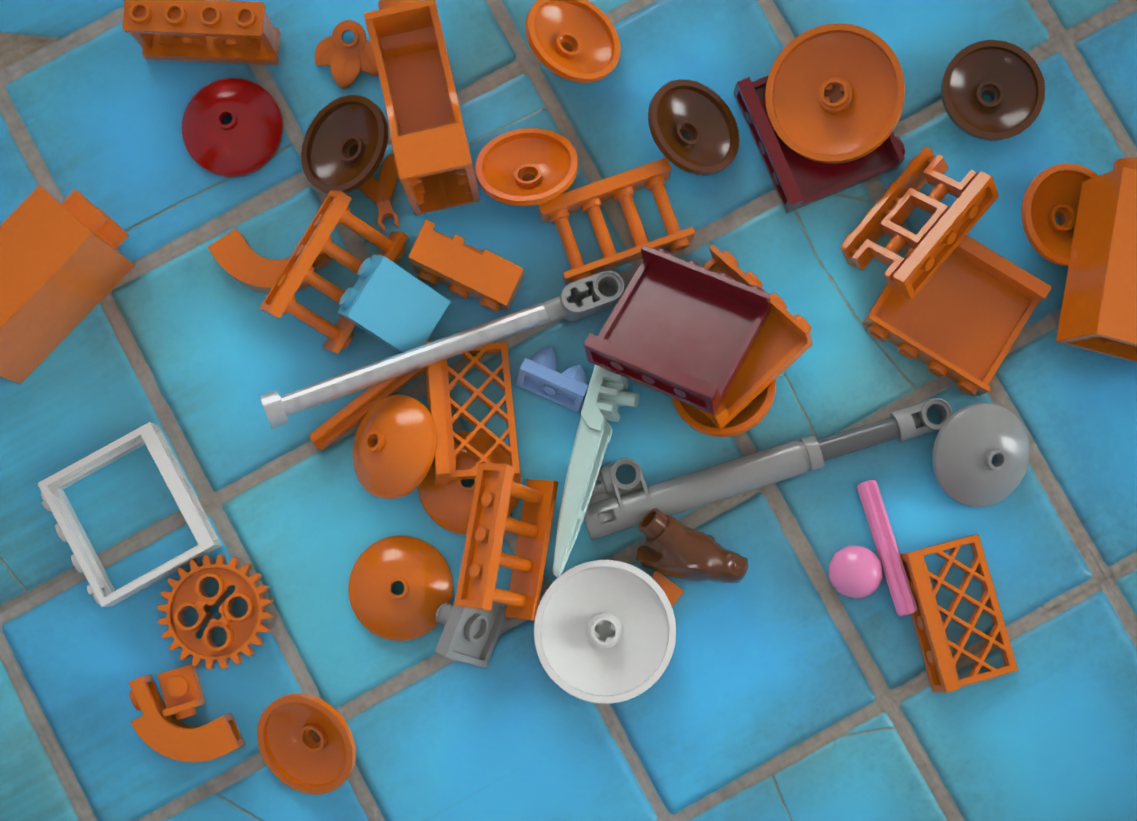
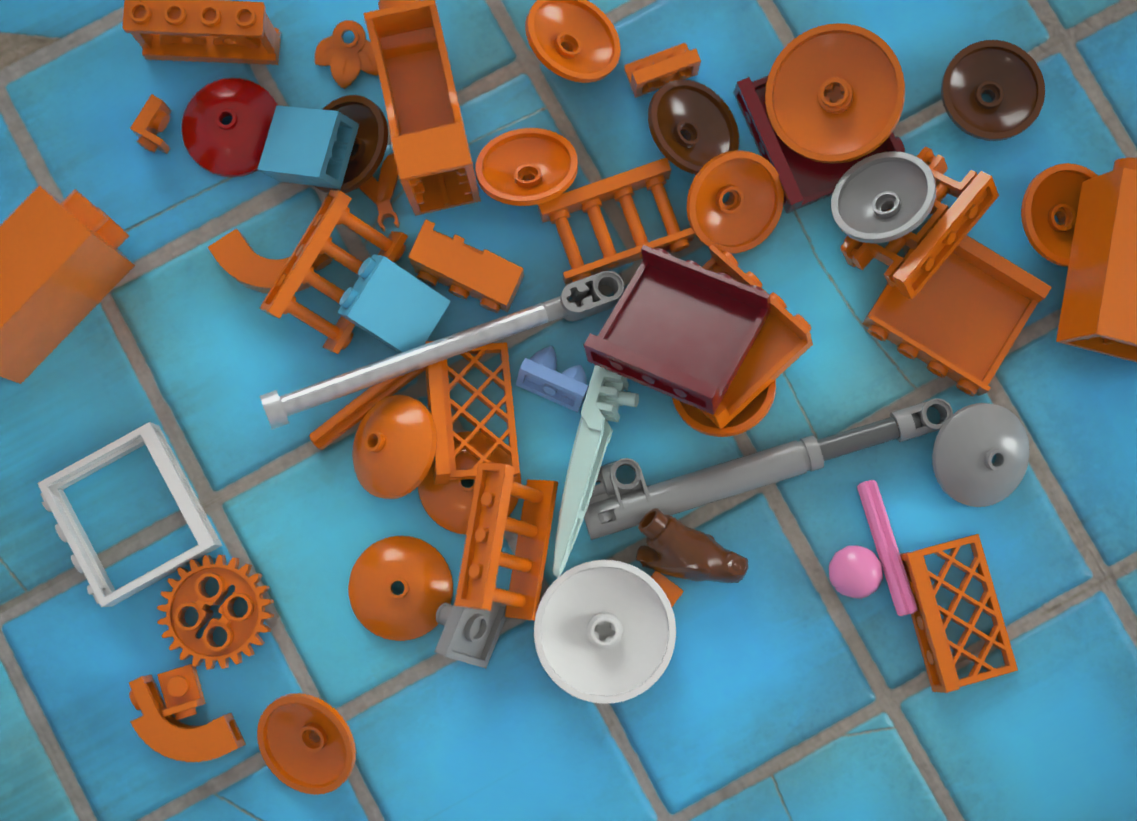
(151, 120): none -> orange bracket
(308, 146): none -> medium azure brick
(662, 67): none -> orange bracket
(752, 205): none -> orange dish
(880, 184): none -> light grey dish

